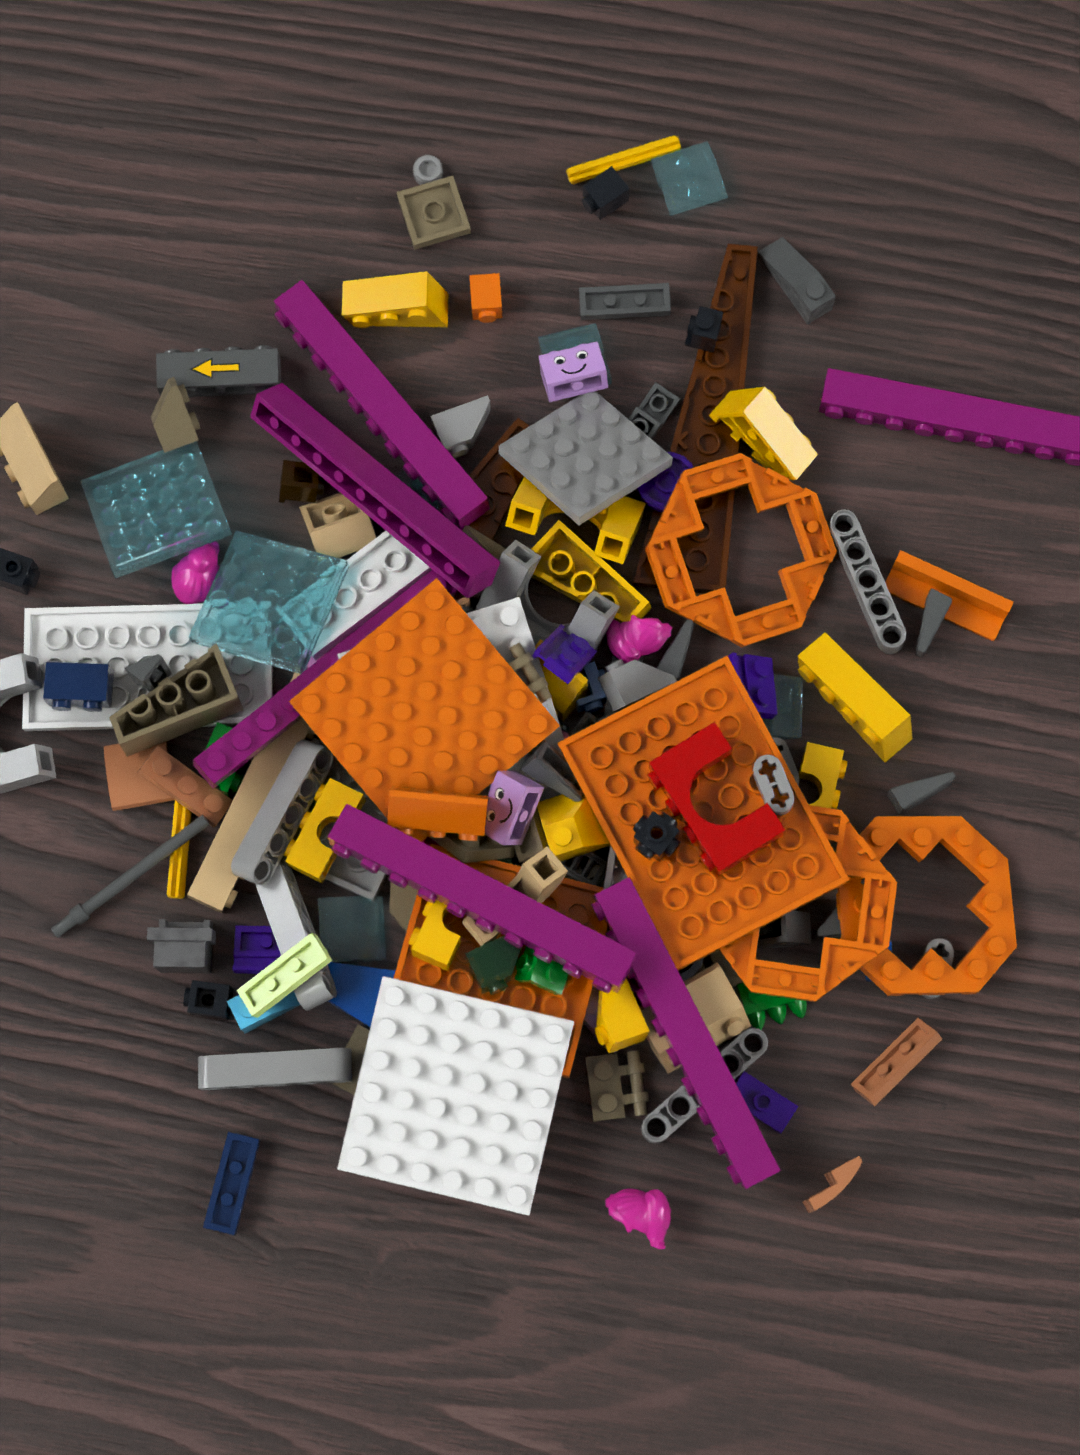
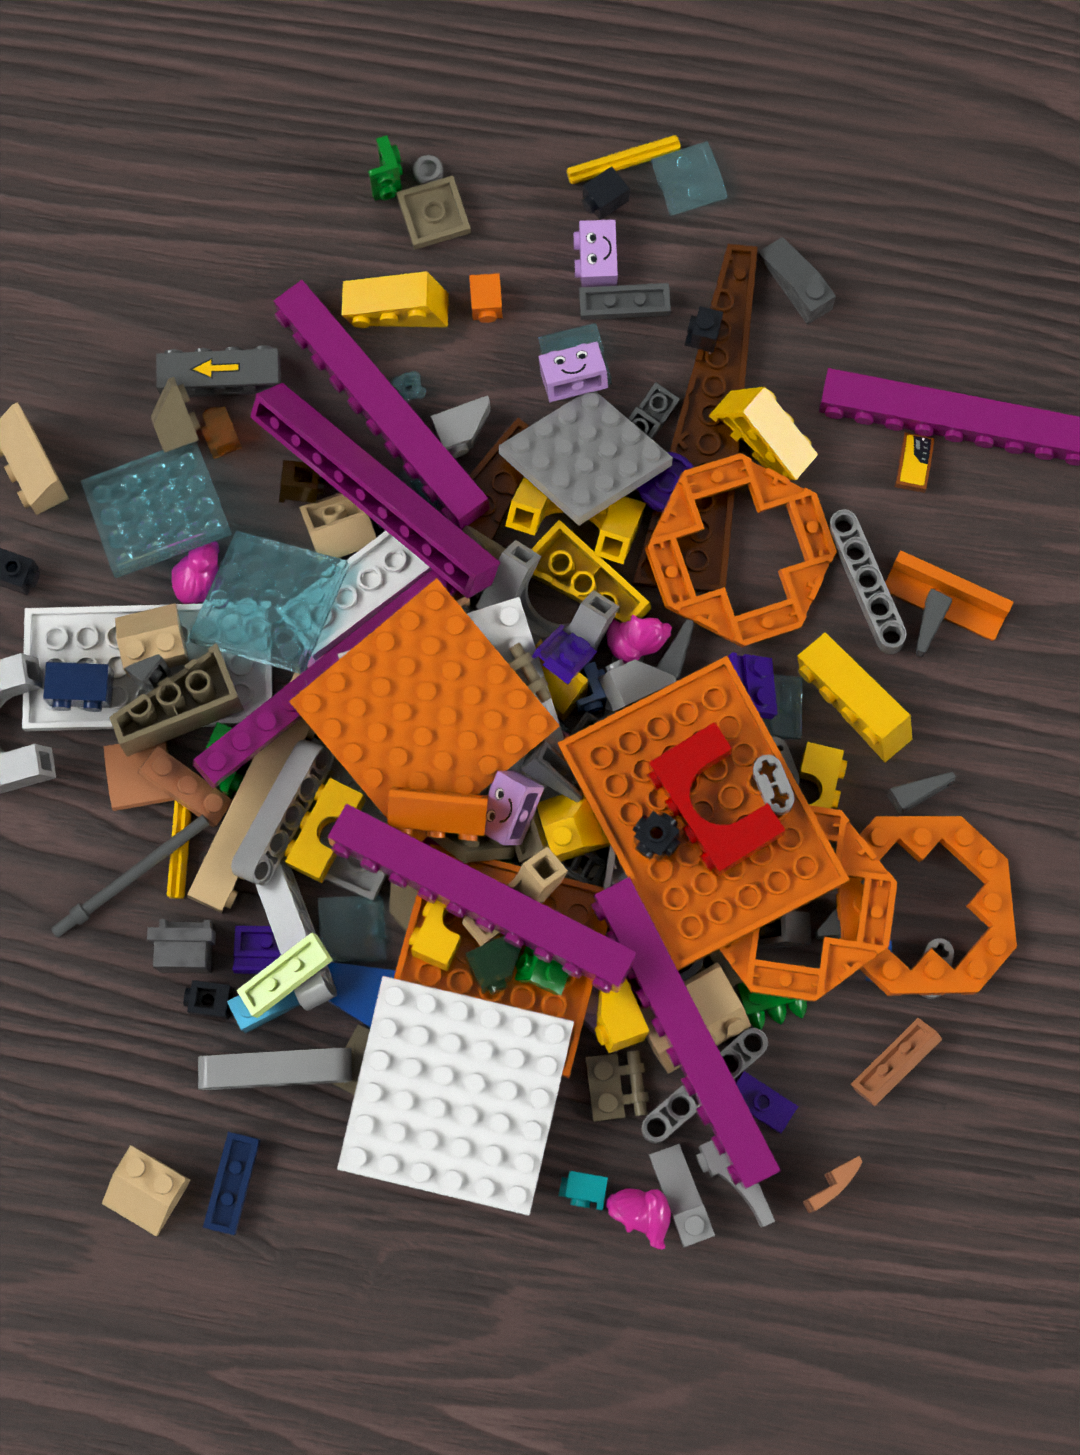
(144, 1190): none -> tan slope
(150, 634): none -> tan slope
(219, 432): none -> clear orange brick
(386, 179): none -> green bracket
(412, 379): none -> clear light blue plate
(584, 1189): none -> teal brick
(597, 253): none -> lavender brick
(682, 1195): none -> light grey slope
(716, 1165): none -> light grey slope
(914, 462): none -> slope

